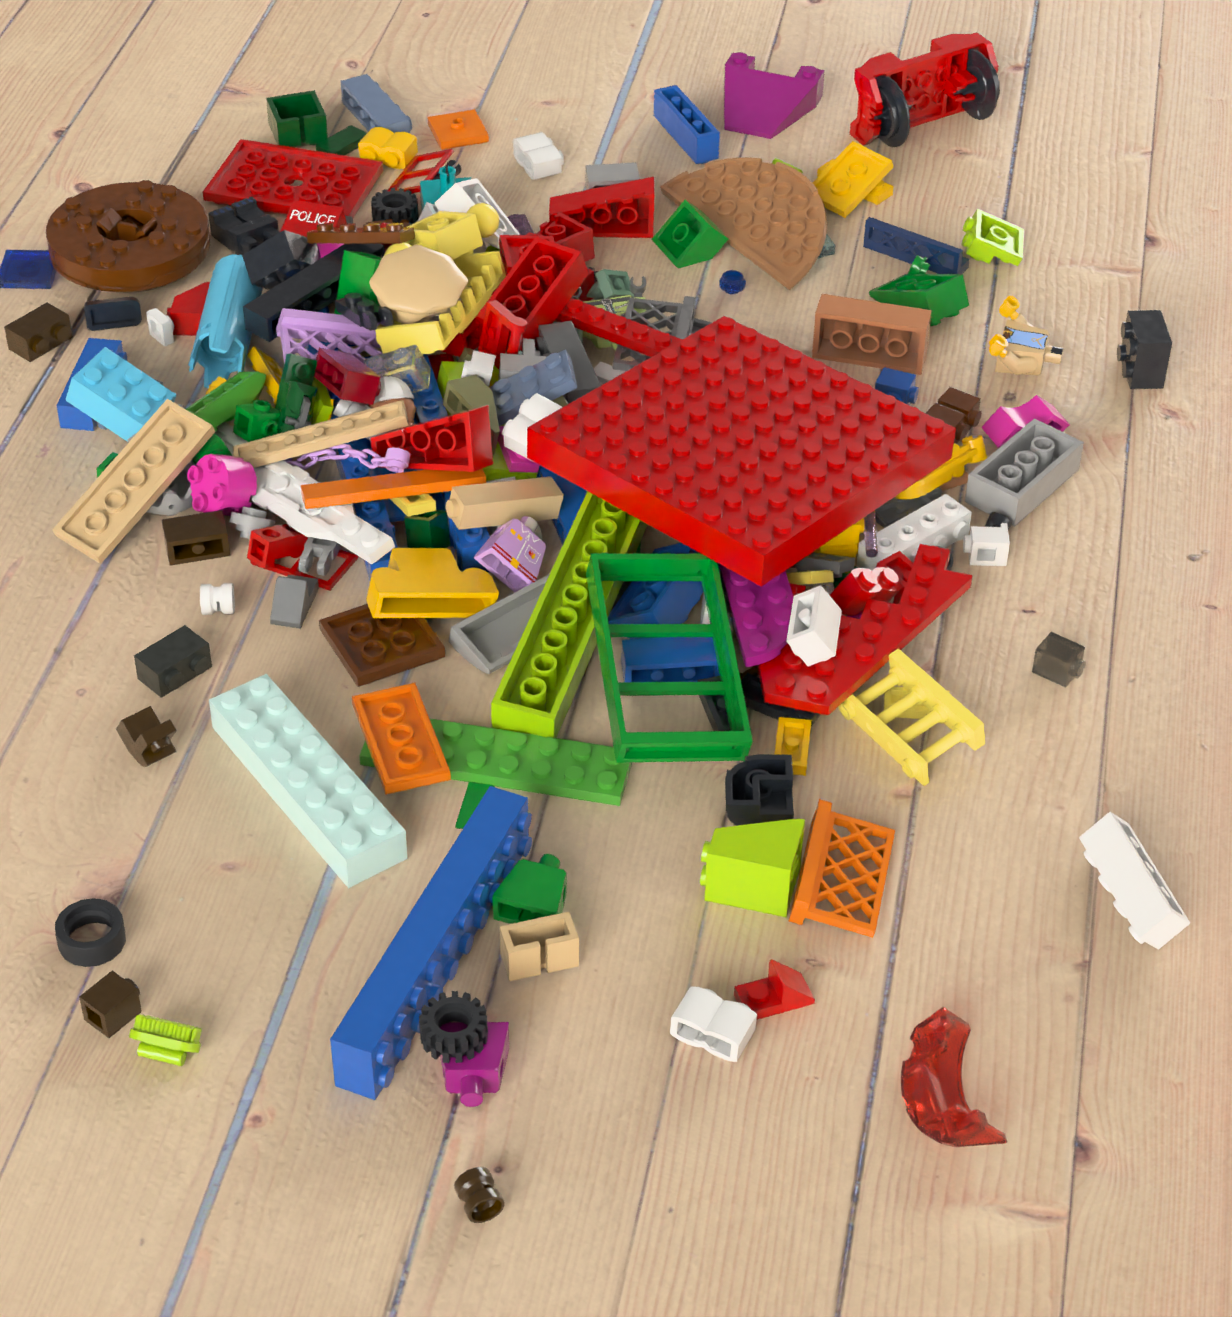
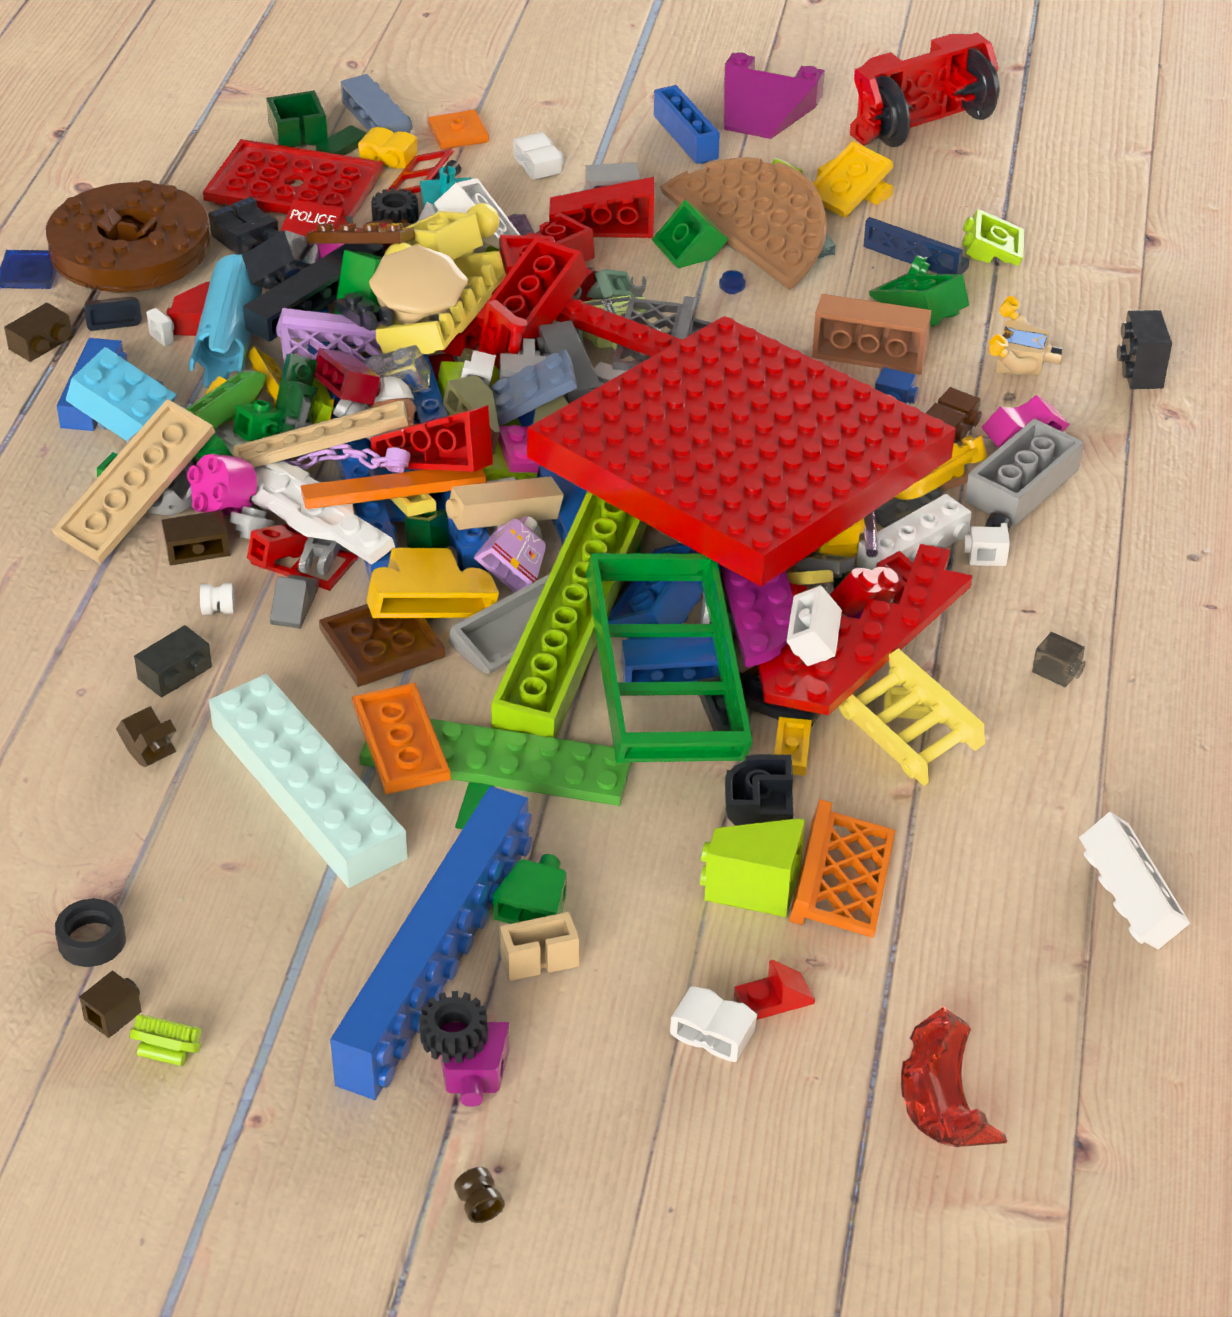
(529, 413): white brick -> none

